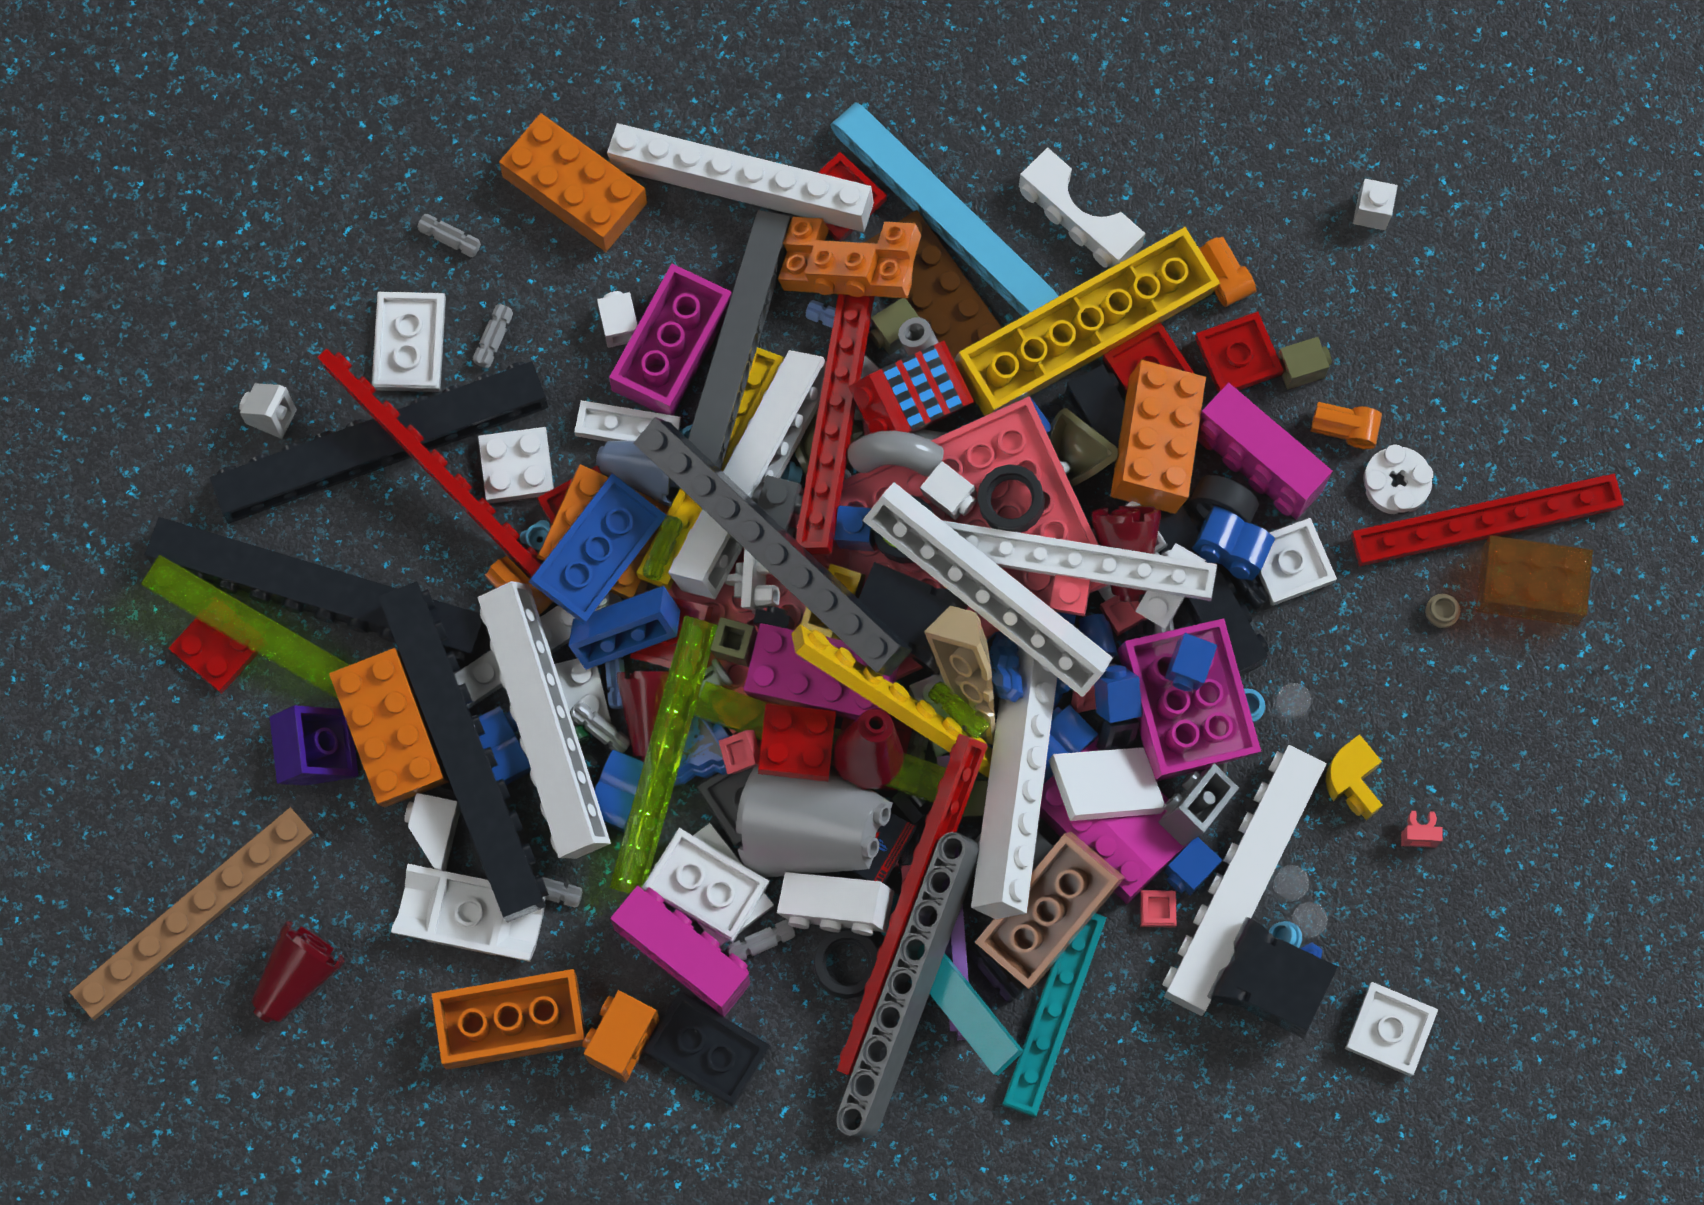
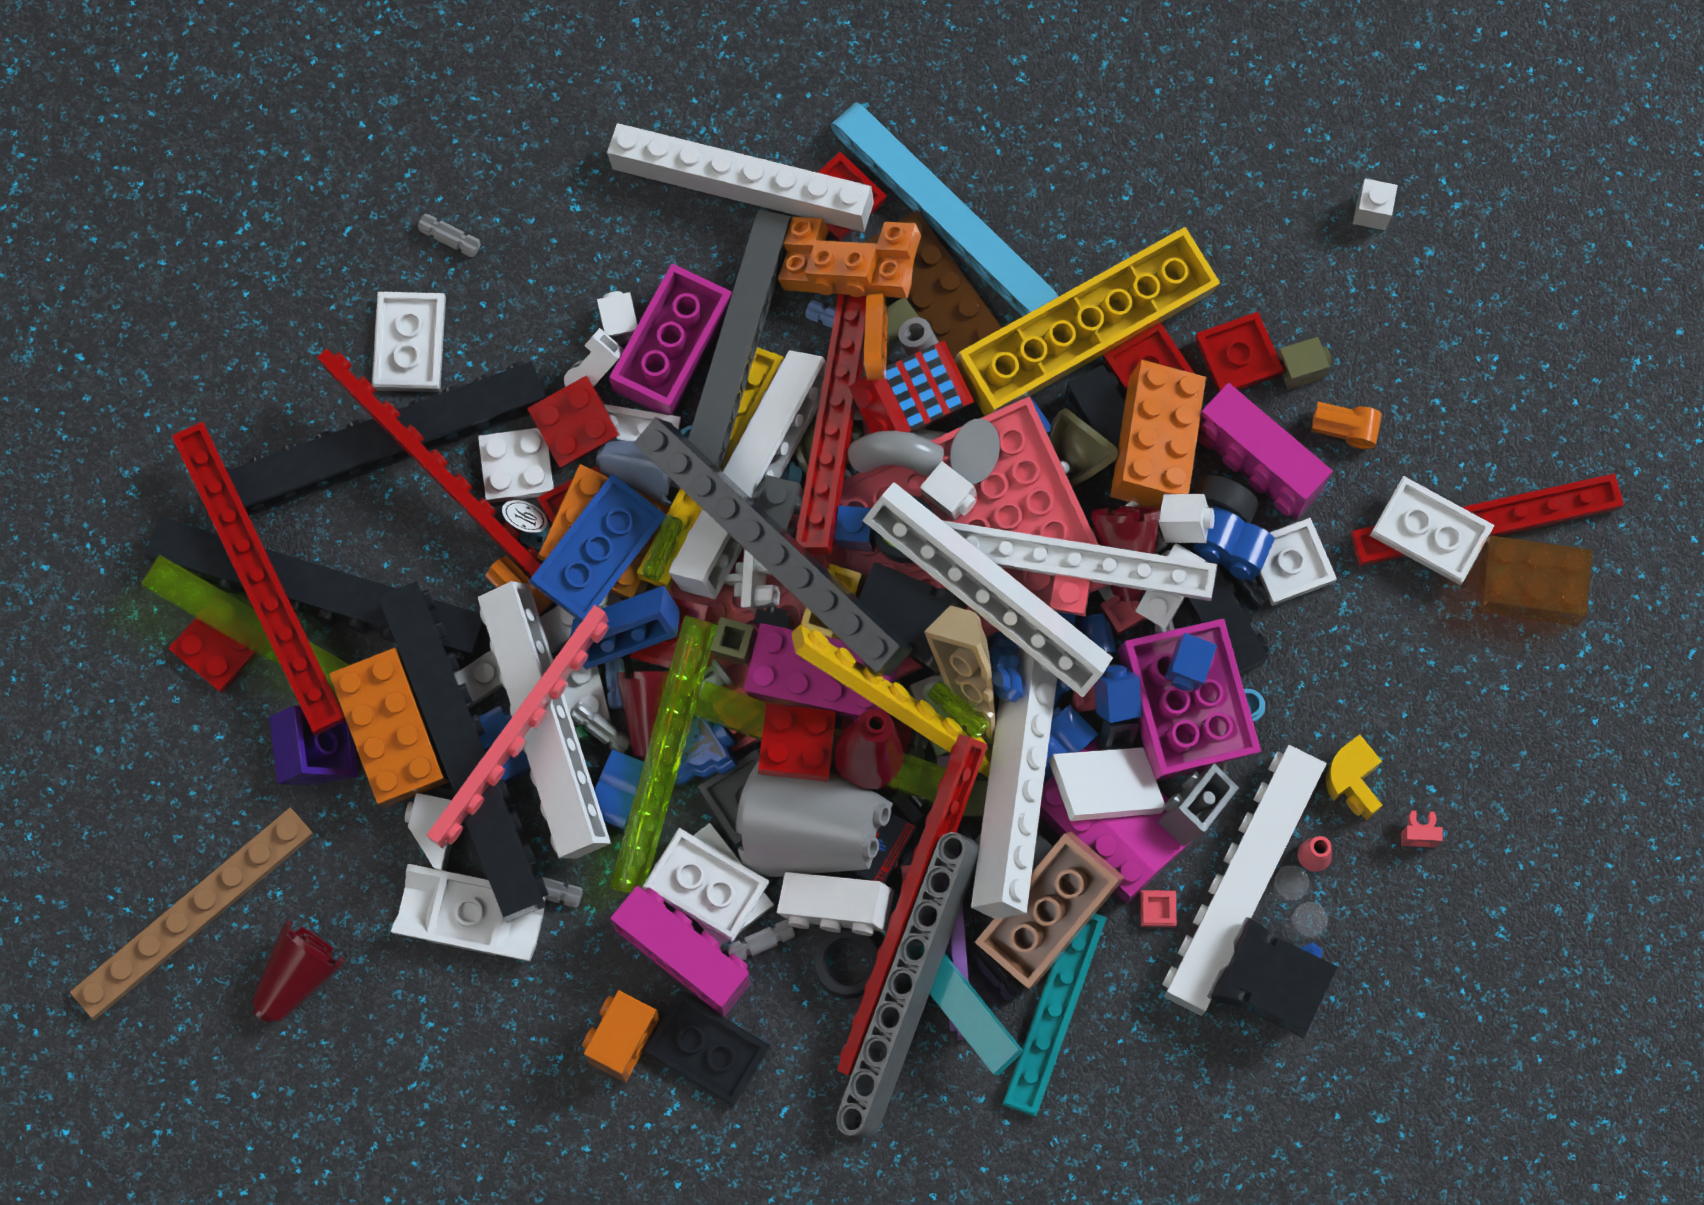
(259, 579): none -> red plate
(268, 408): white slope -> none
(492, 336): light grey axle -> none
(509, 1019): orange brick -> none
(511, 738): none -> coral plate
(524, 516): none -> white sticker
(573, 182): orange brick -> none
(573, 421): none -> red plate
(602, 357): none -> white leg
(740, 751): coral tile -> none
(875, 337): none -> orange beam
(975, 450): none -> light grey sticker
(1005, 473): black tyre -> none
(1109, 237): white arch -> none
(1185, 518): none -> white brick
(1192, 867): blue brick -> none
(1234, 279): orange piece -> none
(1287, 932): medium azure plate -> none
(1293, 701): clear tile -> none
(1310, 858): none -> coral cone
(1391, 1029): white plate -> none
(1397, 461): white plate -> none
(1432, 530): none -> white tile
(1442, 610): dark tan plate -> none

